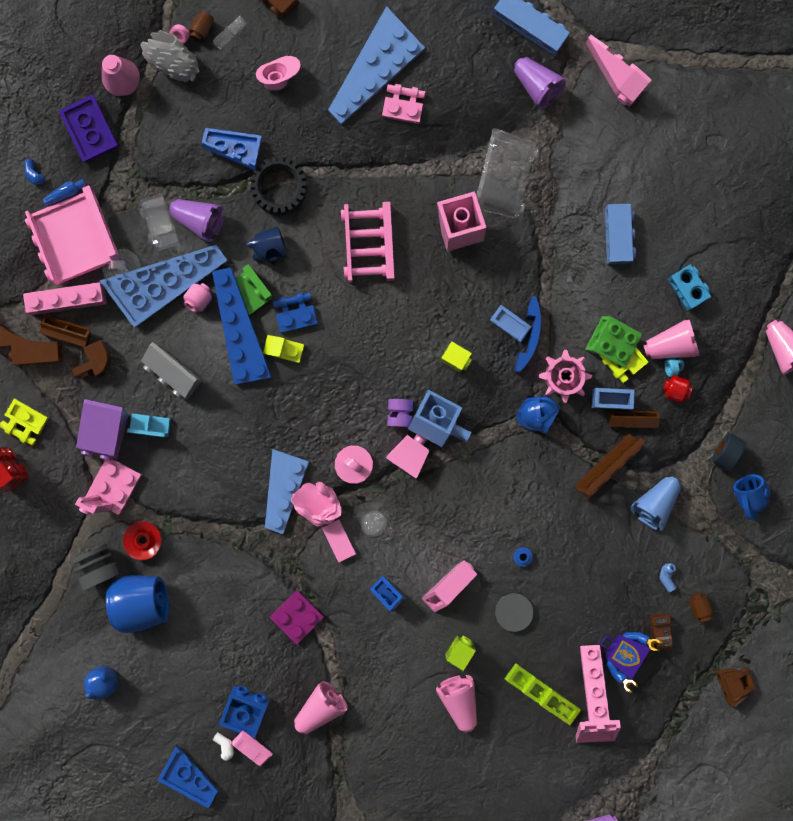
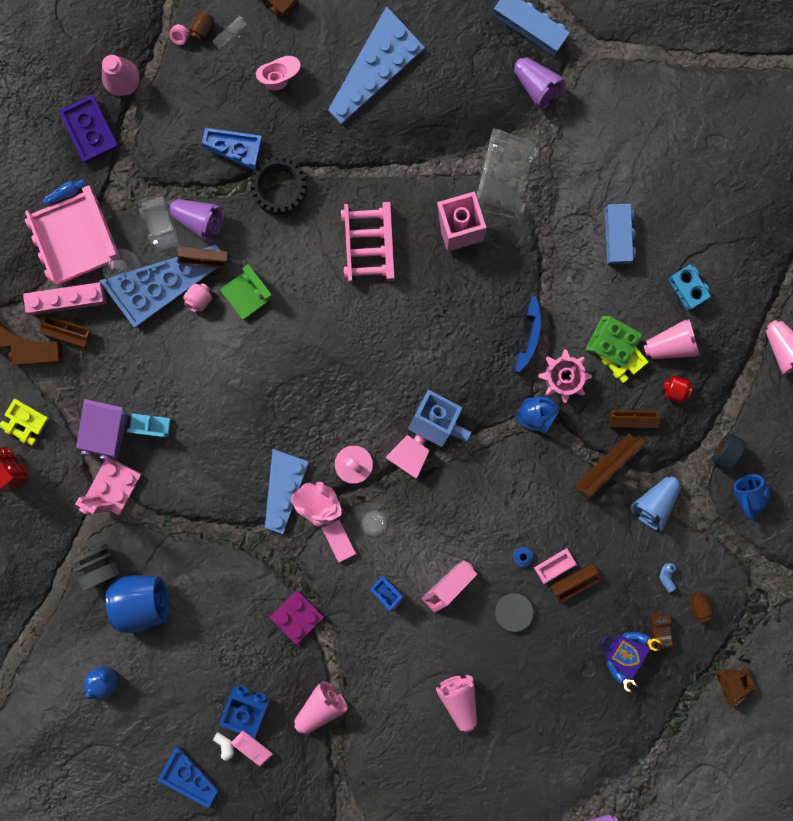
(31, 174): blue arm -> none
(99, 360): reddish brown brick -> none
(132, 541): red dish -> none
(170, 56): light grey head -> none
(170, 371): light grey slope -> none
(202, 257): none -> reddish brown piece
(241, 340): blue wing -> none
(268, 245): dark blue piece -> none
(283, 349): neon yellow slope -> none
(295, 318): blue plate -> none
(400, 109): bright pink plate -> none
(400, 412): medium lavender wheel -> none
(456, 357): neon yellow brick -> none
(460, 652): lime brick -> none
(510, 323): medium blue tile -> none
(542, 694): lime slope -> none
(555, 566): none -> bright pink tile
(576, 583): none -> reddish brown piece
(599, 726): bright pink bracket -> none
(612, 398): medium blue brick -> none
(625, 80): bright pink wedge -> none
(672, 366): medium azure tile -> none

